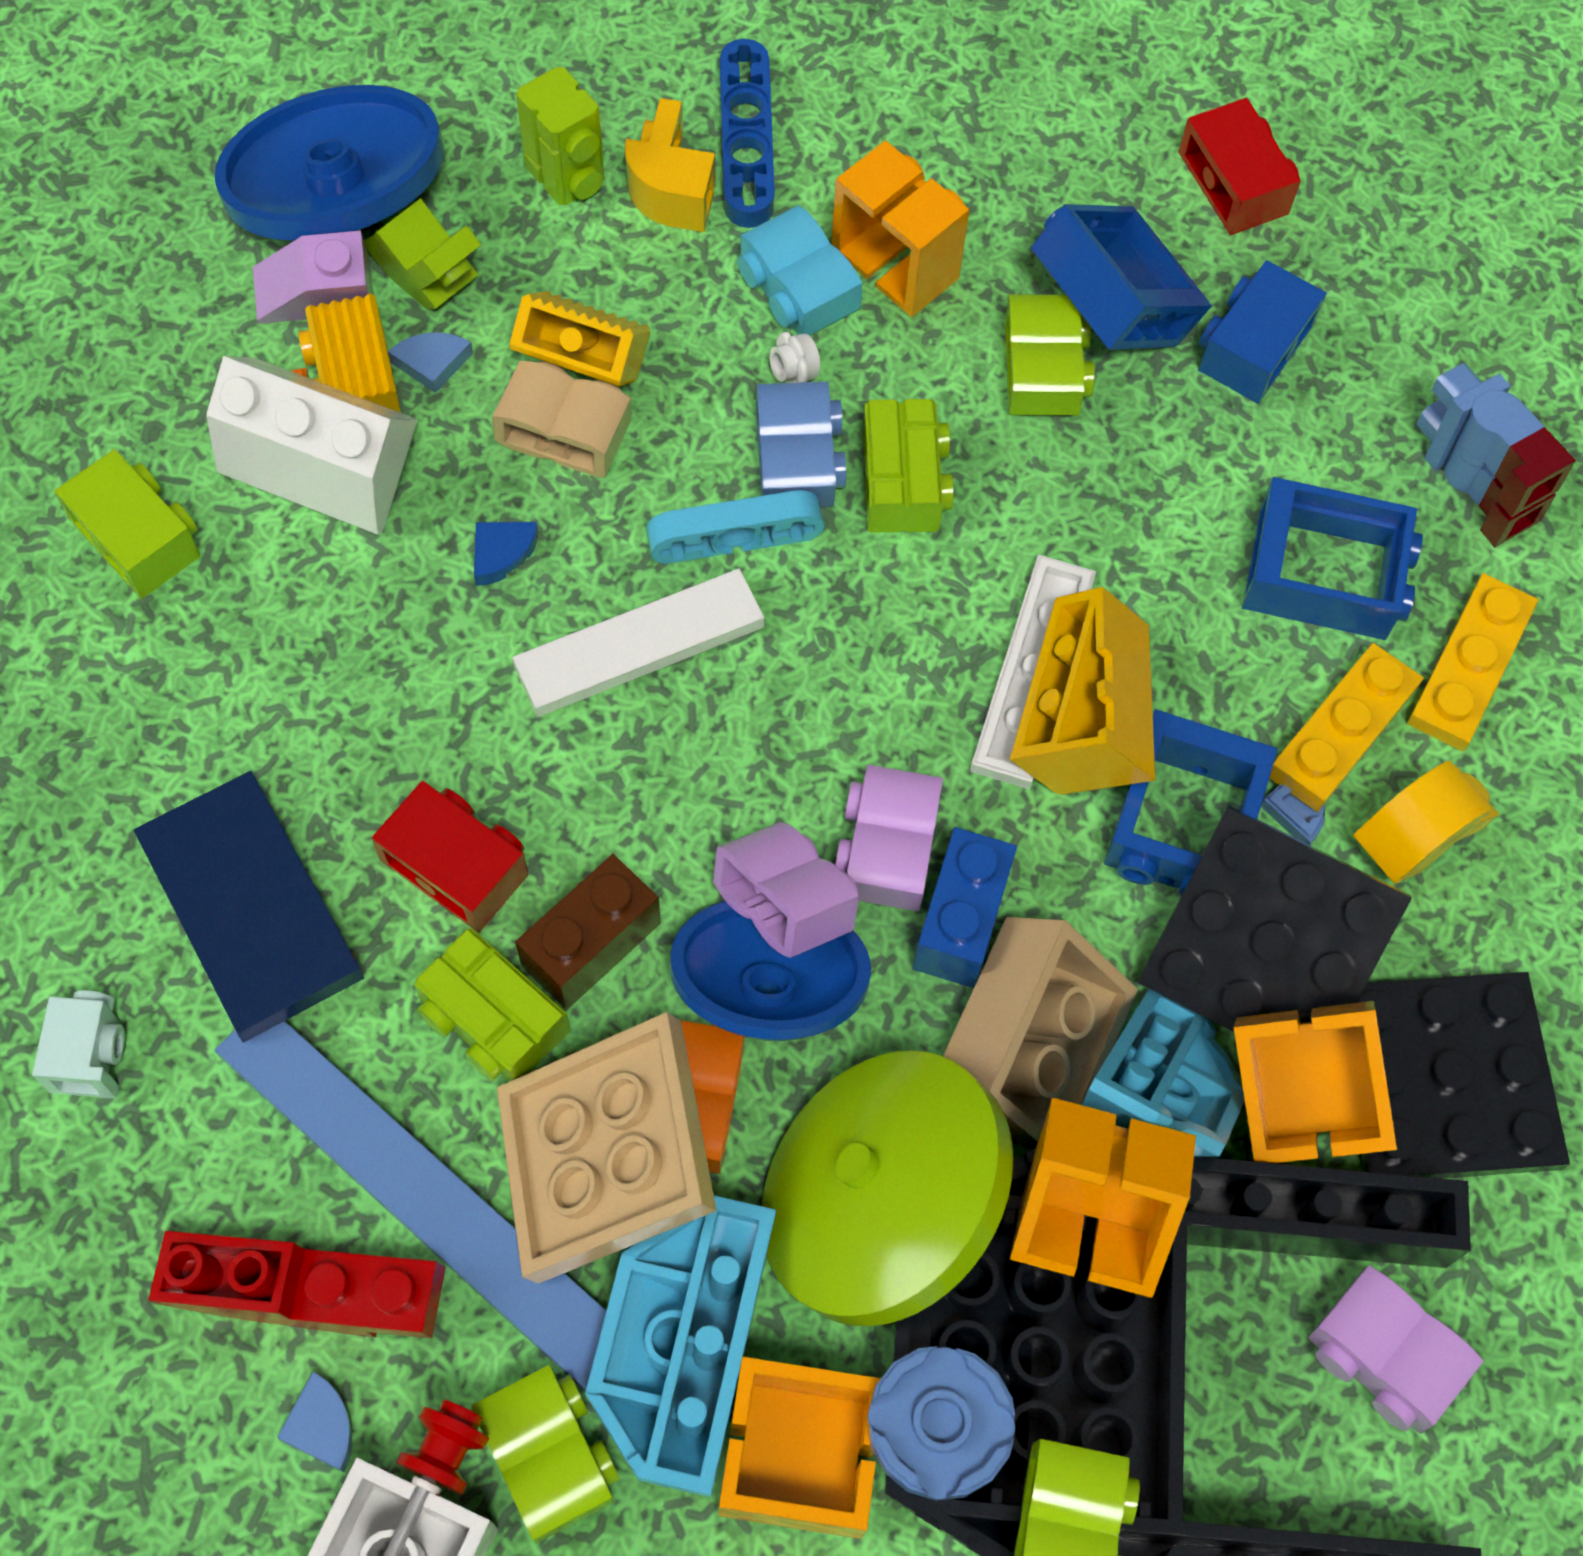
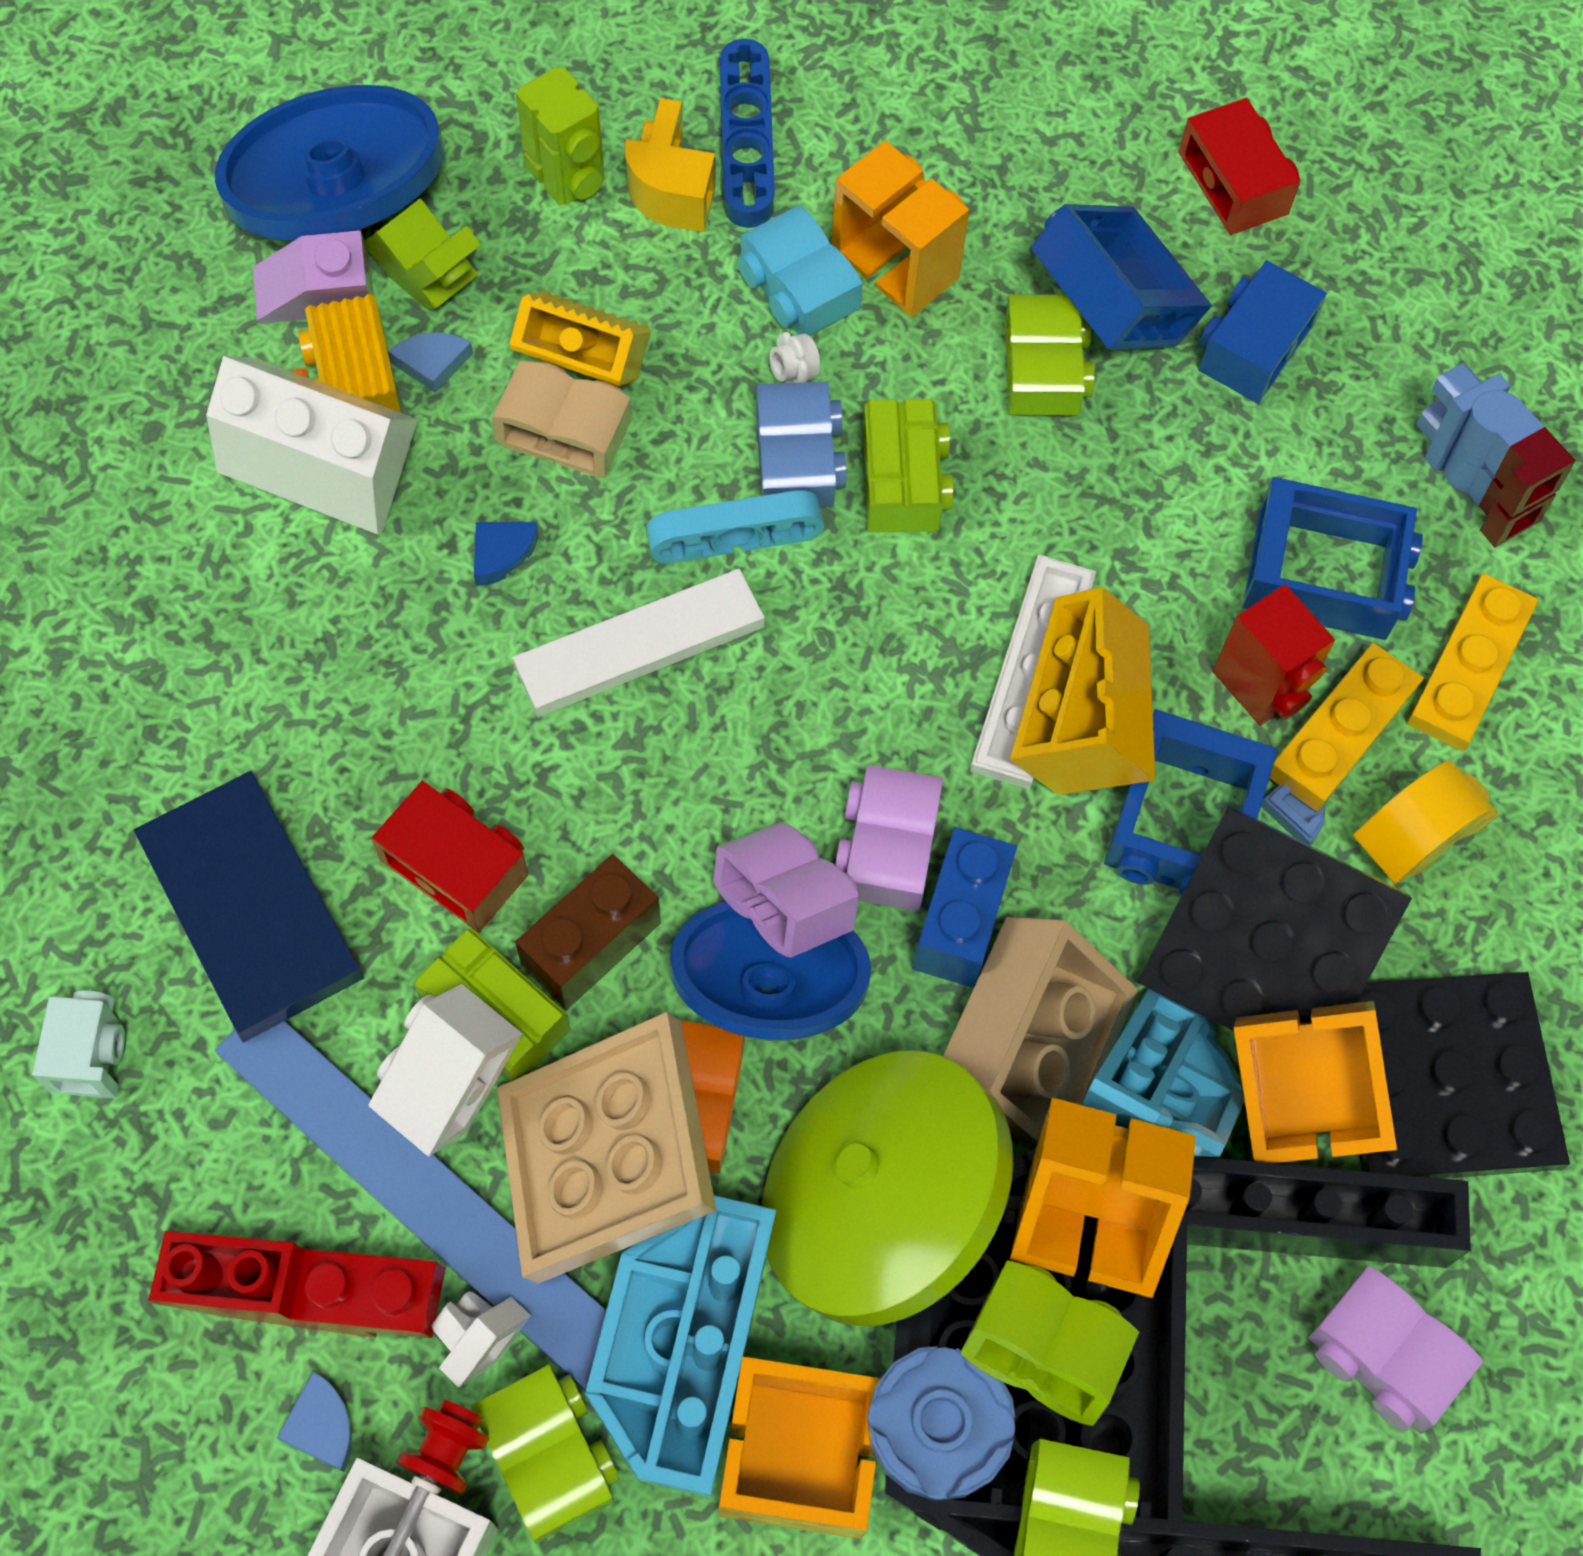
(129, 522): lime brick -> none
(443, 1068): none -> white brick
(476, 1334): none -> white tile
(1050, 1342): none -> lime brick
(1274, 656): none -> red brick

